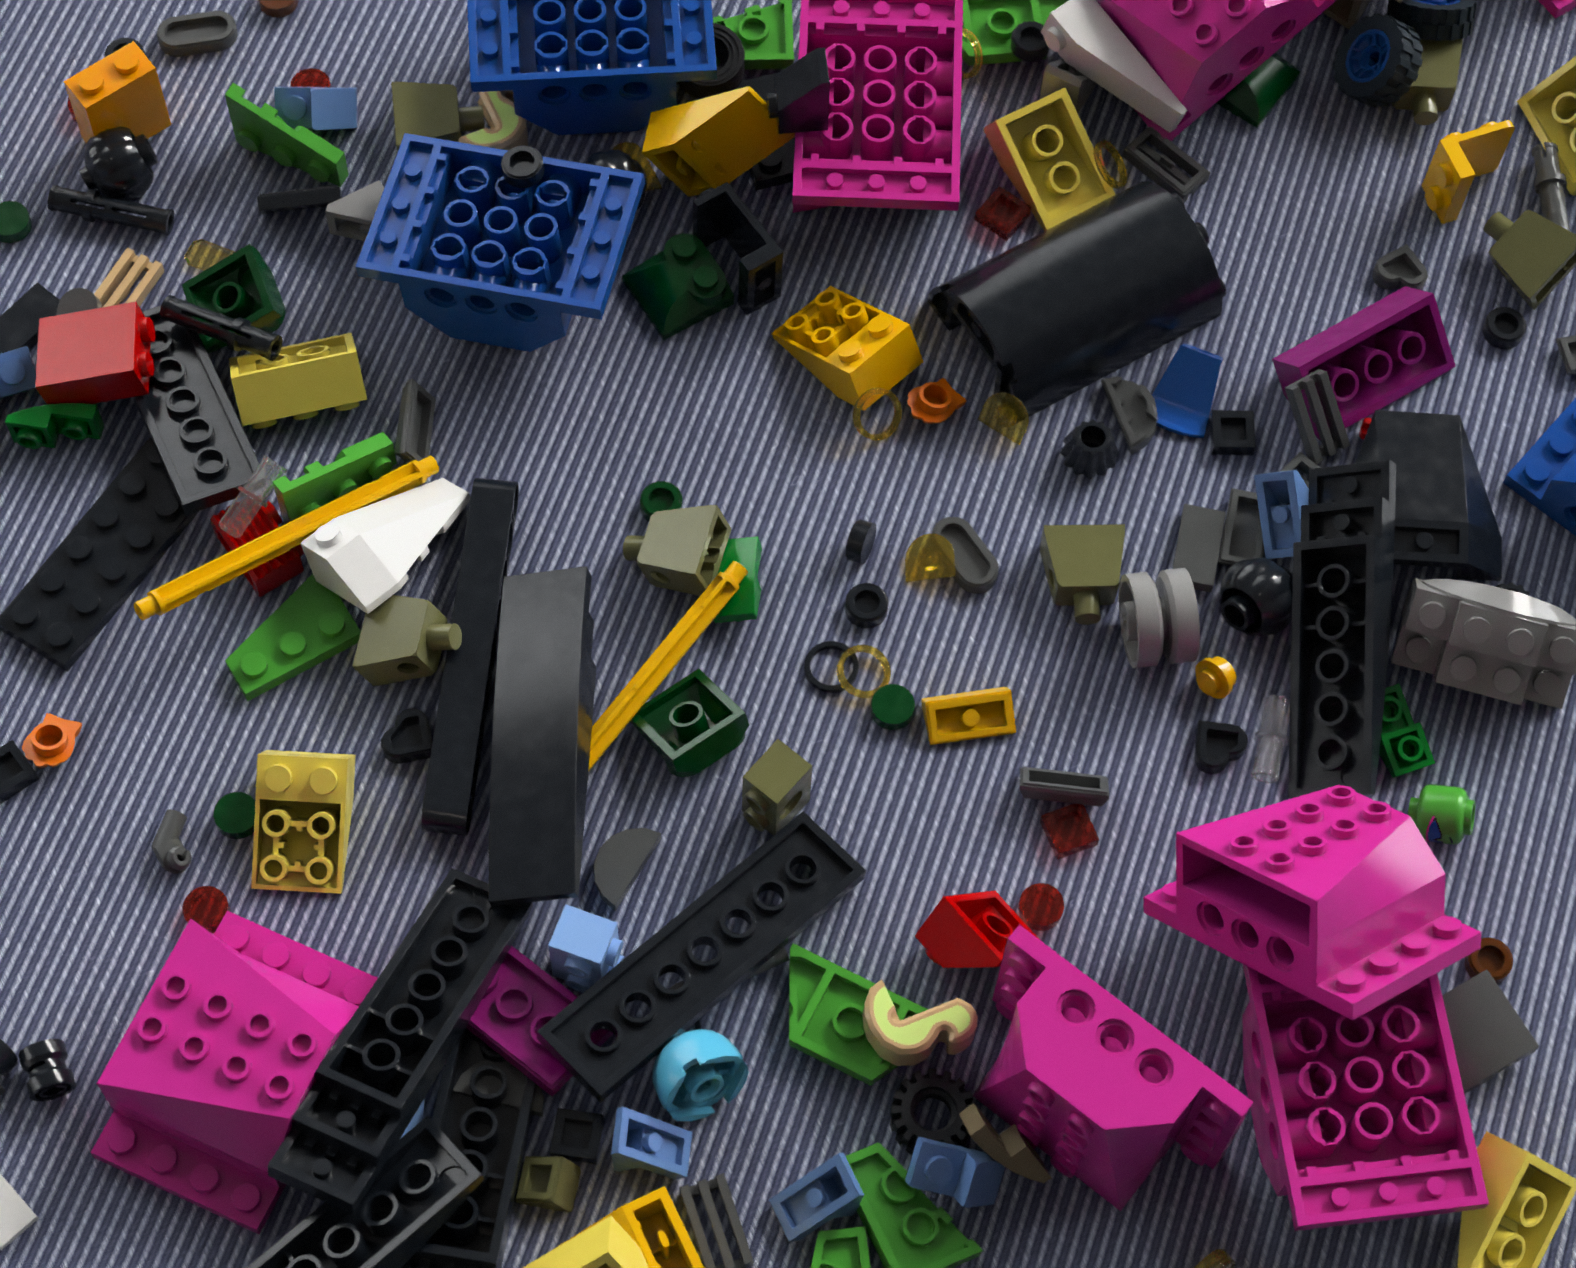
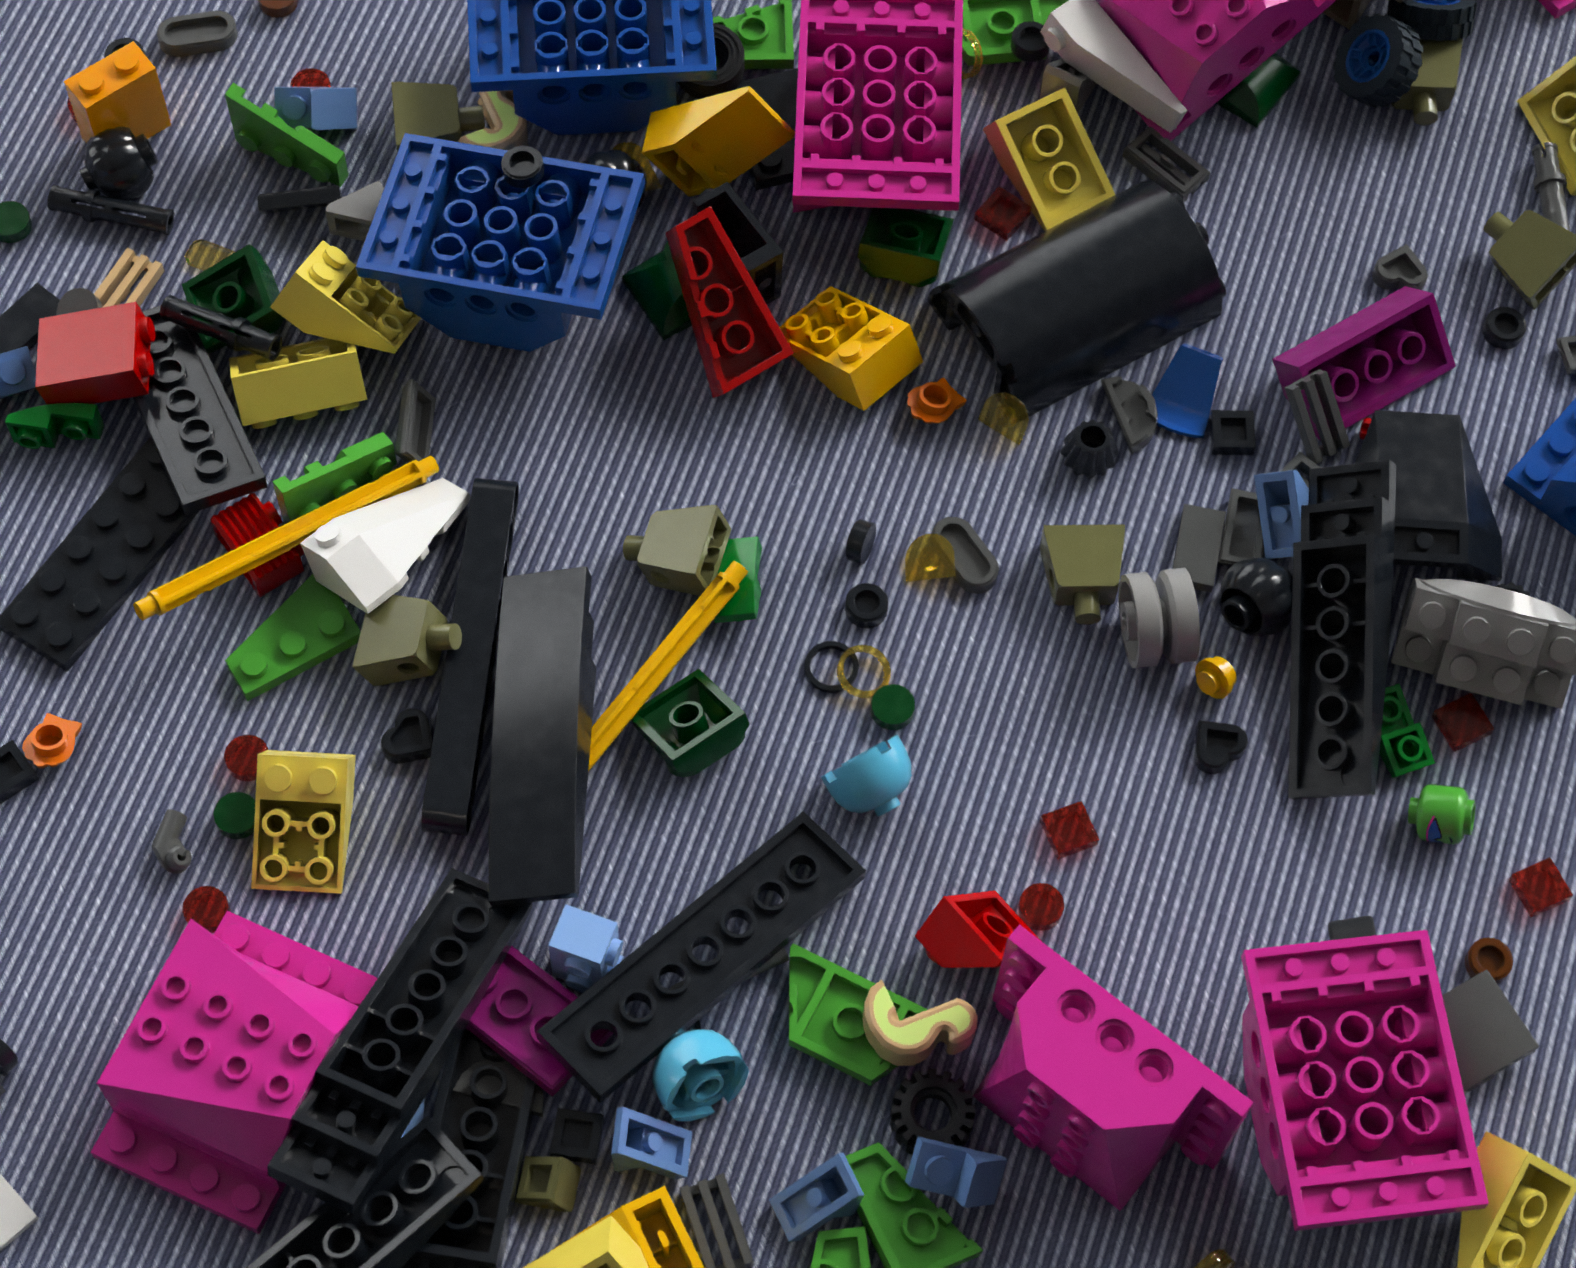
(47, 1070): black wheel -> none
(242, 756): none -> clear red tile
(251, 497): clear axle -> none
(336, 304): none -> light yellow slope
(621, 862): dark grey tile -> none
(659, 497): dark green tile -> none
(724, 305): none -> red wedge
(776, 788): olive brick -> none
(801, 95): black slope -> none
(871, 778): none -> medium azure cylinder
(896, 419): clear yellow piece -> none
(904, 245): none -> dark green slope
(969, 715): yellow slope -> none
(1008, 1148): dark tan slope -> none
(1064, 786): dark grey tile -> none
(1102, 169): clear yellow piece -> none
(1271, 739): clear axle -> none
(1318, 897): dark pink wedge -> none
(1460, 160): yellow bracket -> none
(1462, 722): none -> clear red tile
(1540, 887): none -> clear red tile

